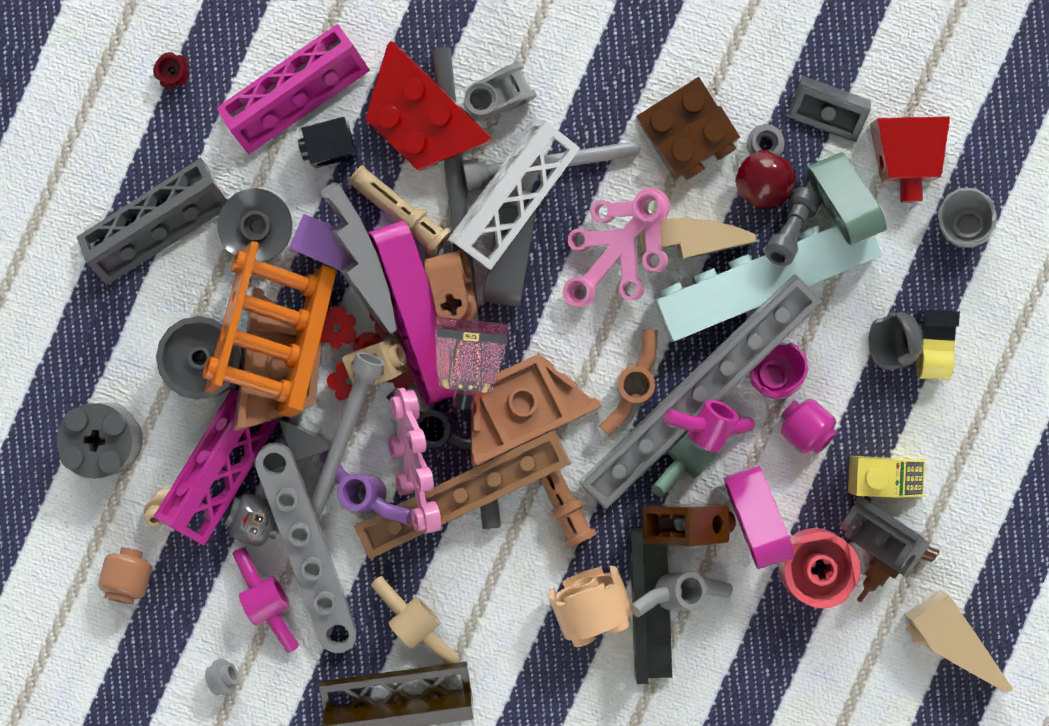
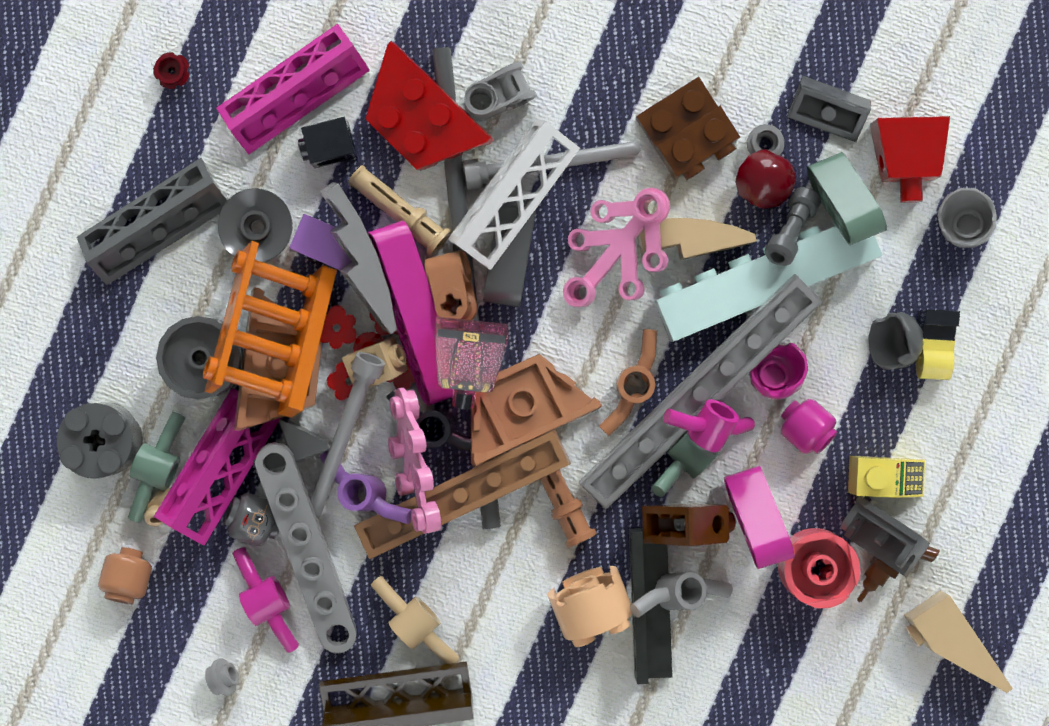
(155, 467): none -> sand green piece

